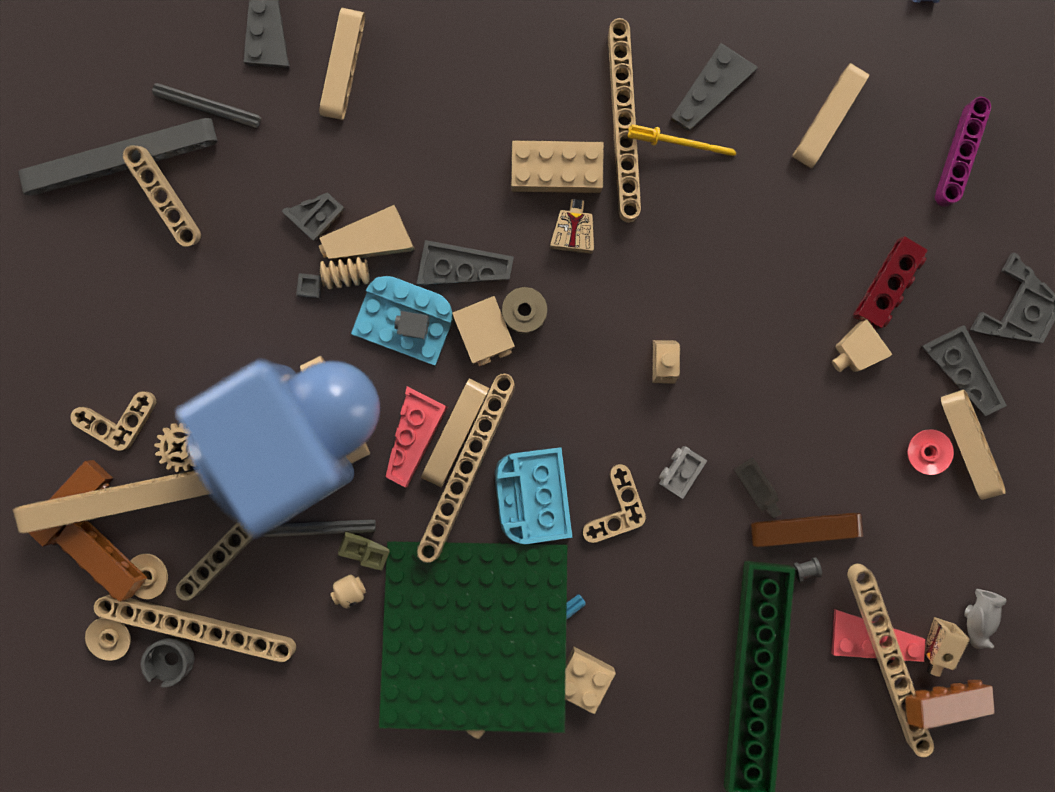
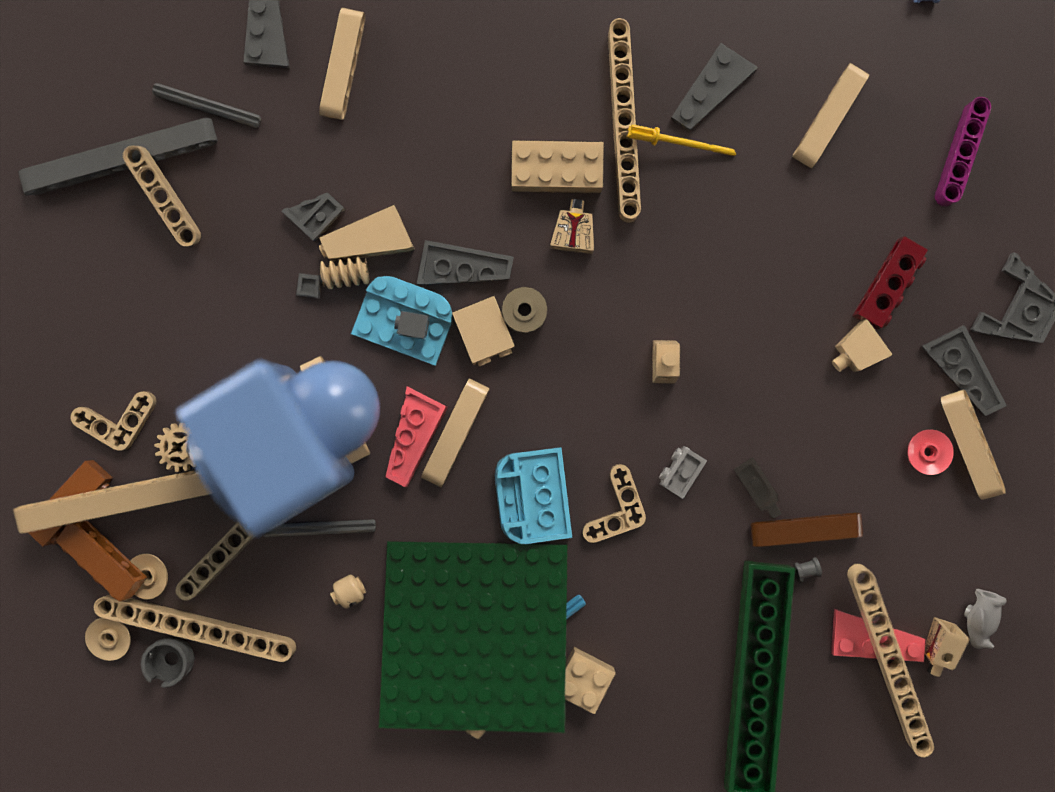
(362, 549): olive slope -> none
(466, 479): tan beam -> none
(949, 704): brick -> none

